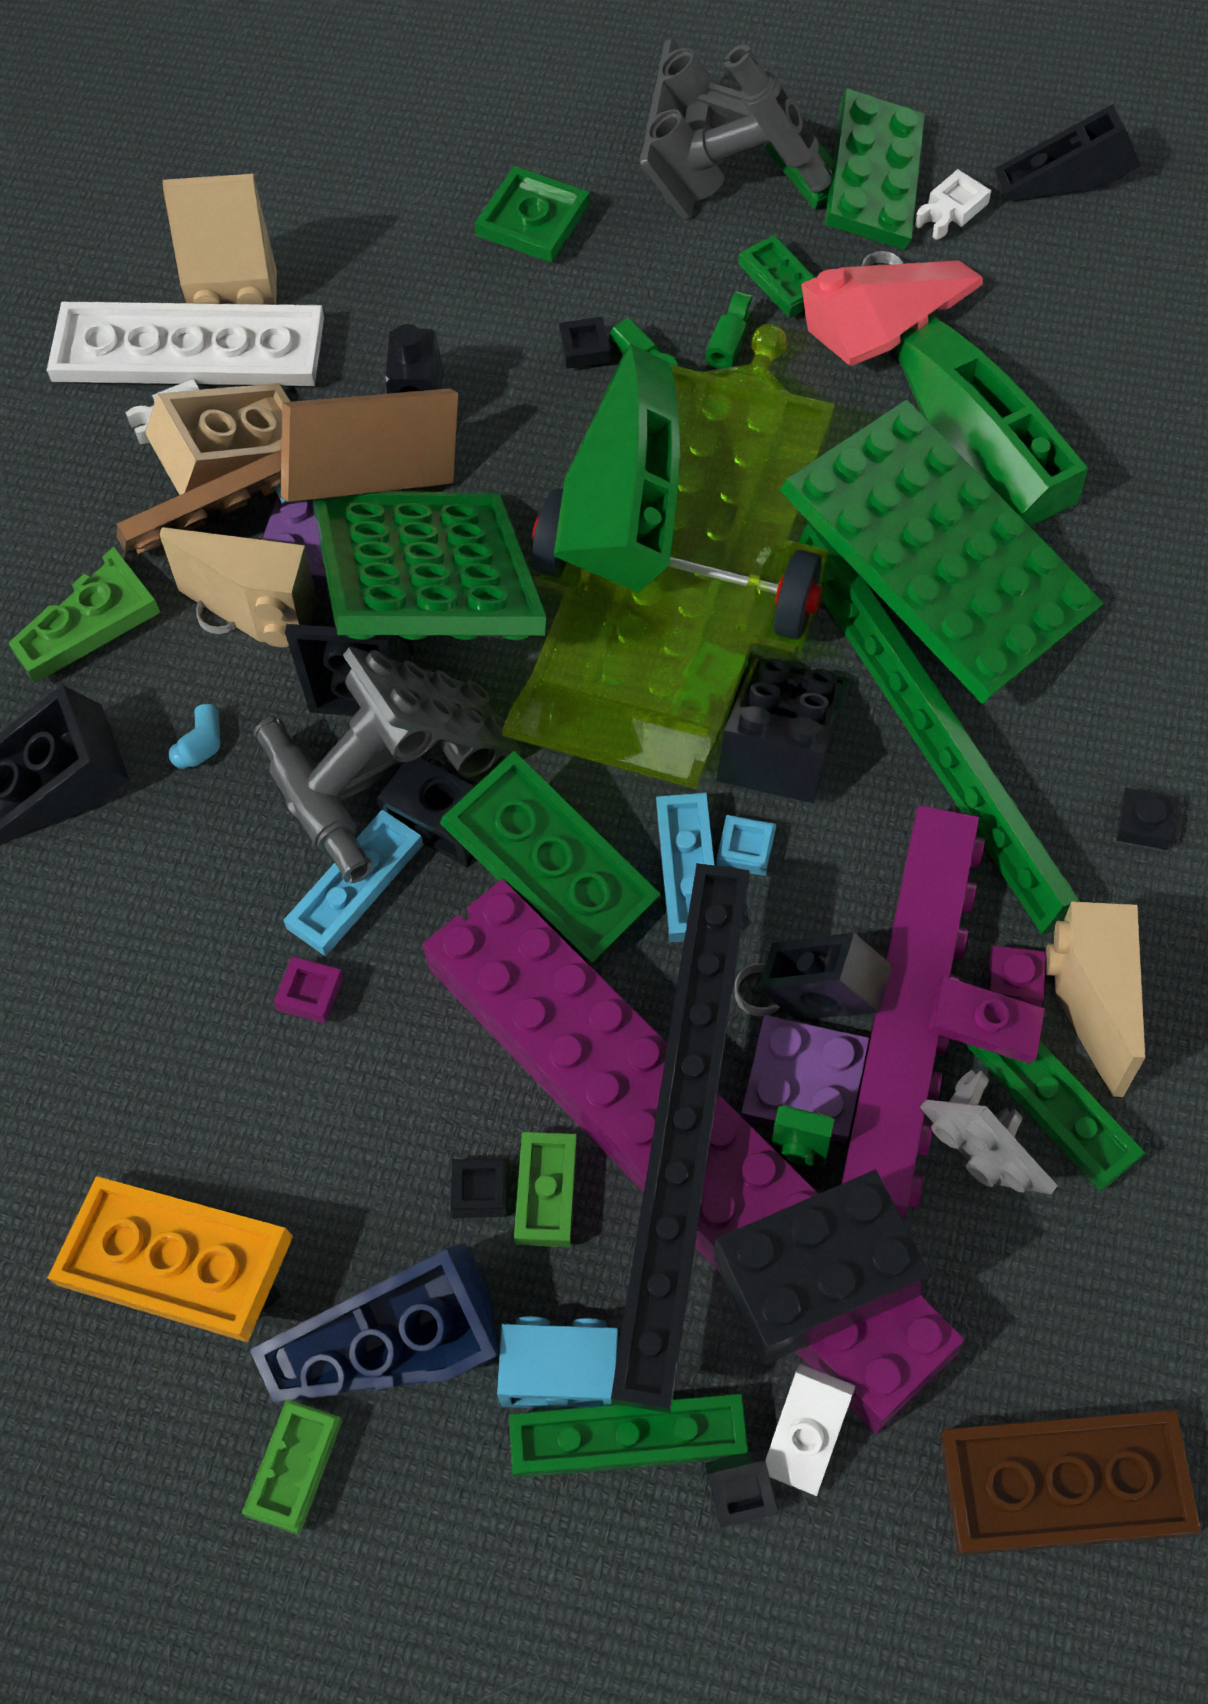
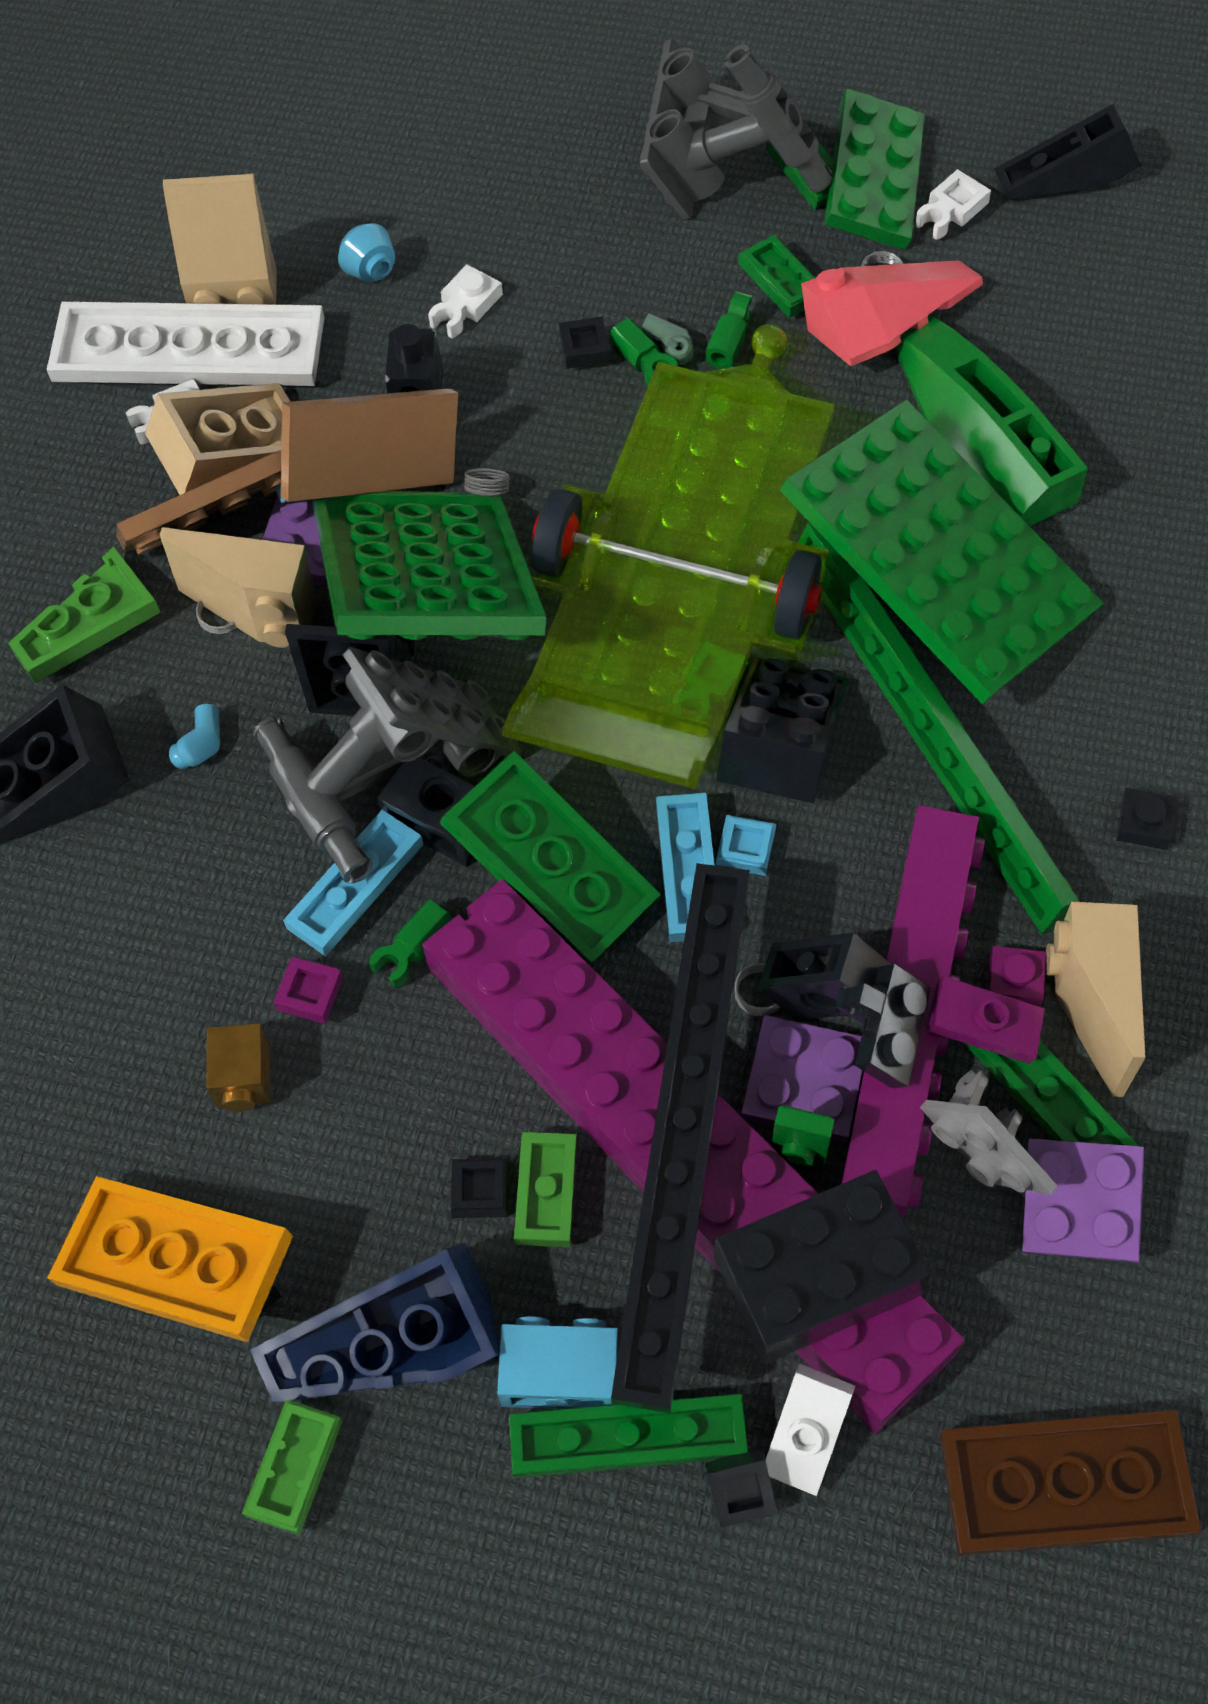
(238, 1066): none -> pearl gold brick
(367, 252): none -> medium azure cone
(408, 942): none -> green bar
(466, 295): none -> white plate
(492, 484): none -> light grey axle
(532, 214): green plate -> none
(625, 478): green wedge -> none
(673, 338): none -> sand green arm
(890, 1023): none -> black hinge
(1094, 1206): none -> medium lavender plate

